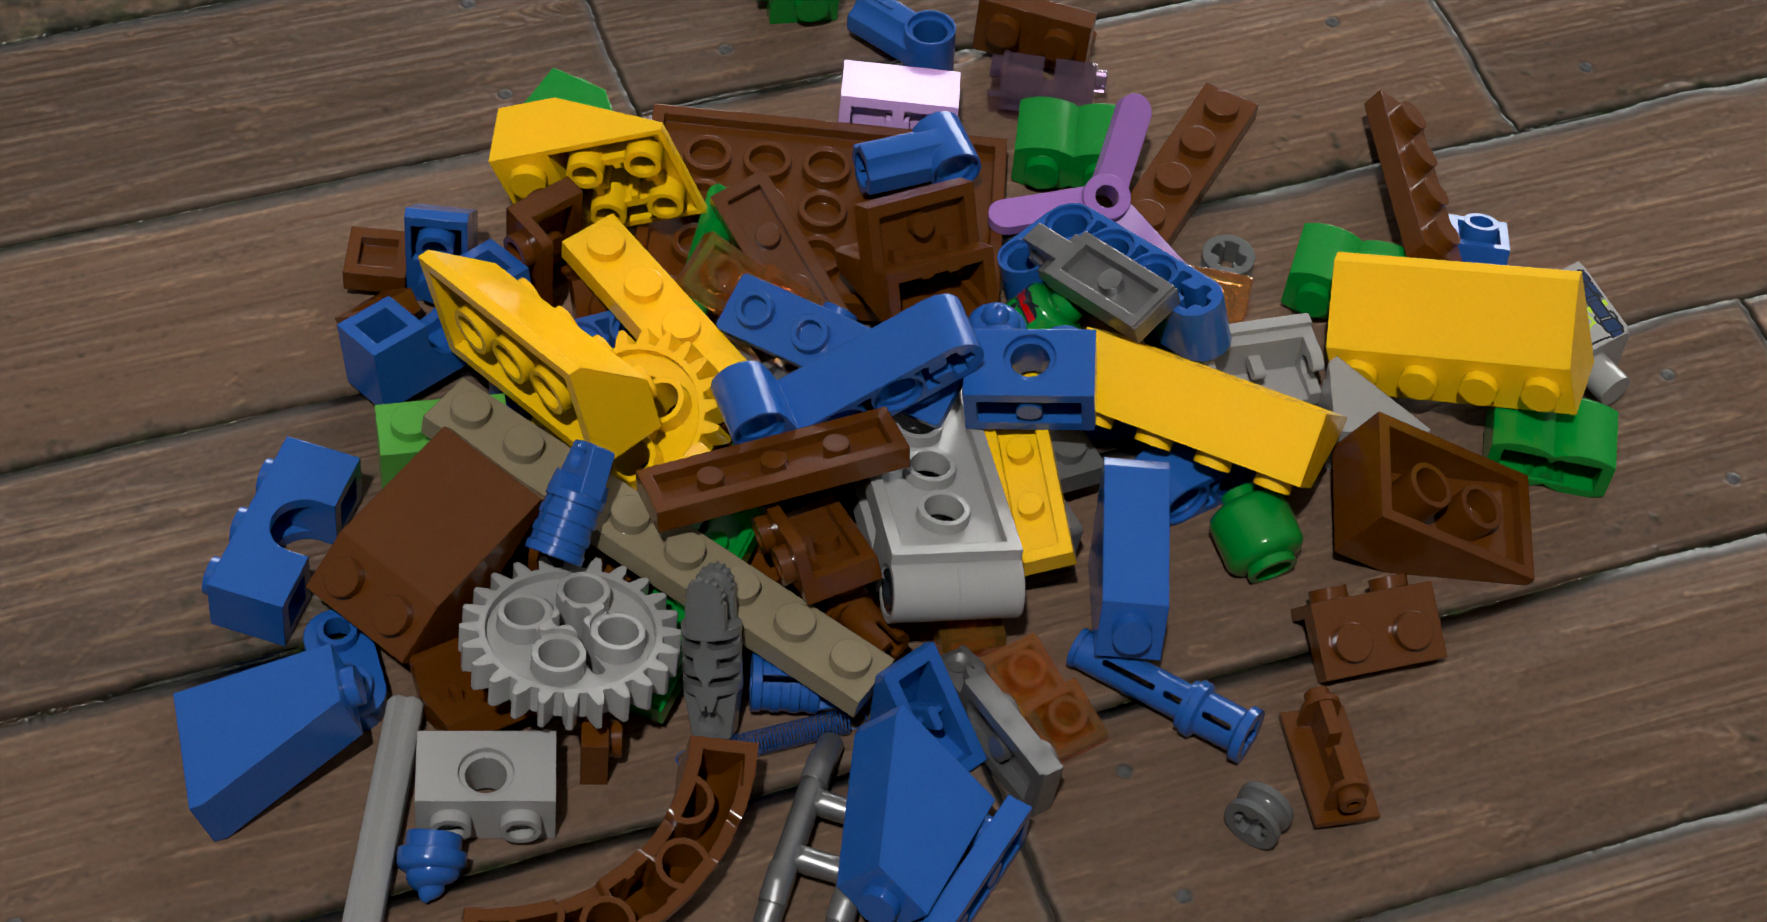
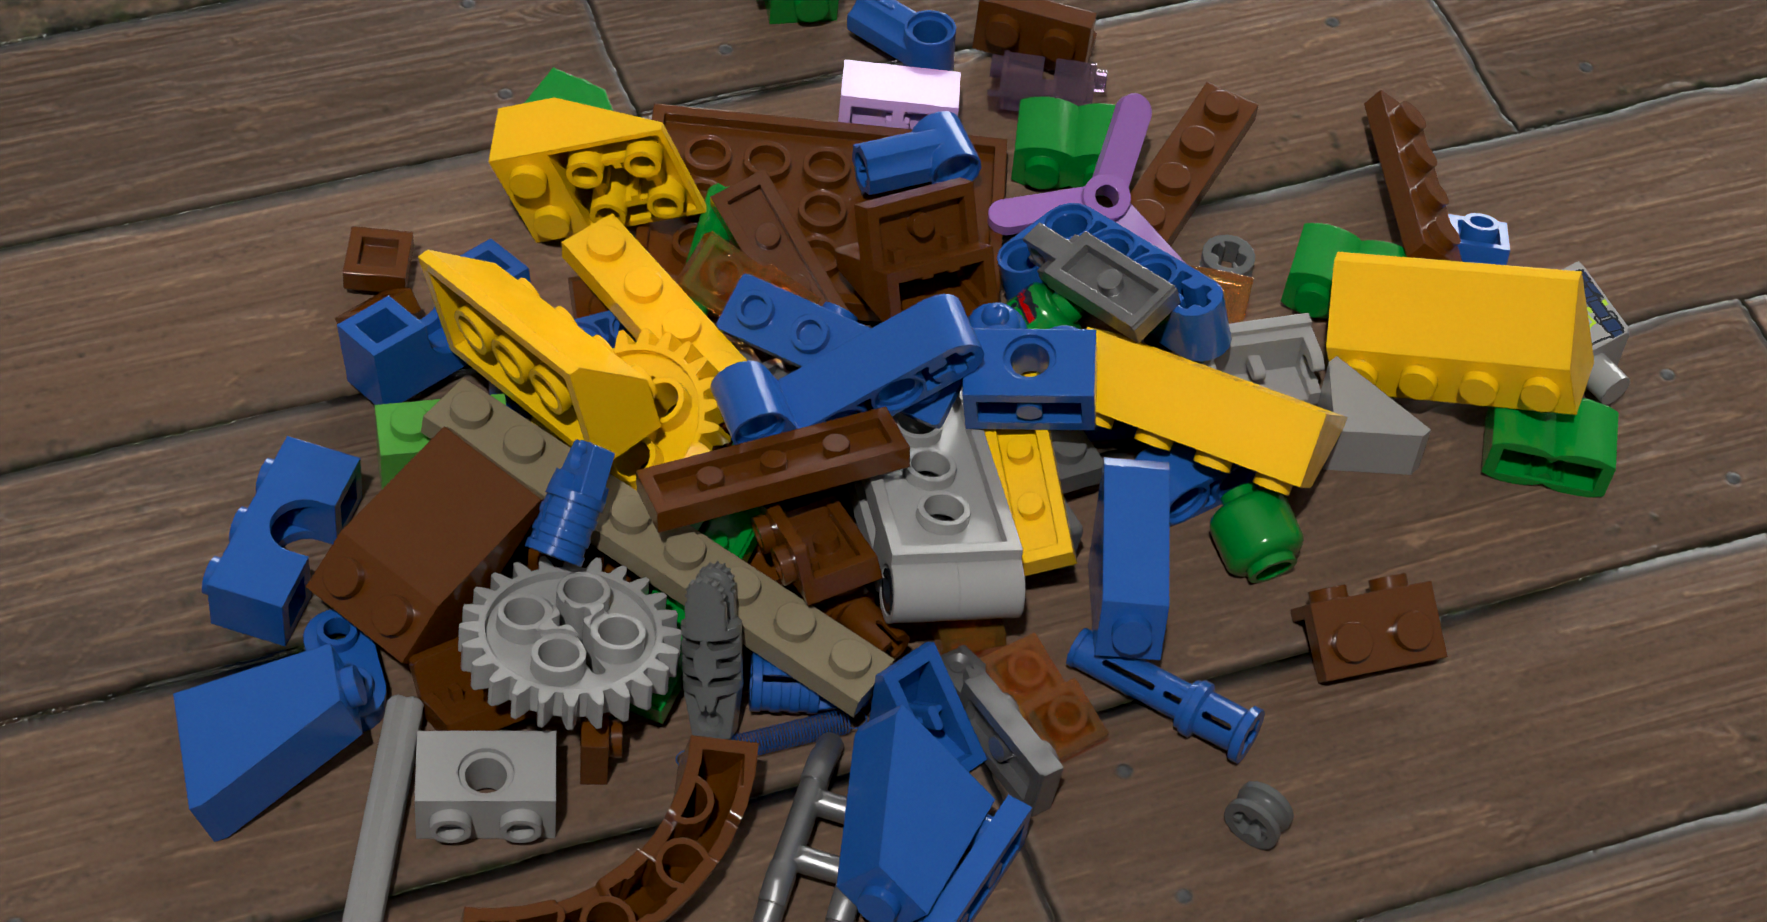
(427, 873): blue plate -> none
(435, 229): blue slope -> none
(537, 231): reddish brown bracket -> none
(1328, 761): reddish brown hinge -> none
(1429, 506): reddish brown slope -> none

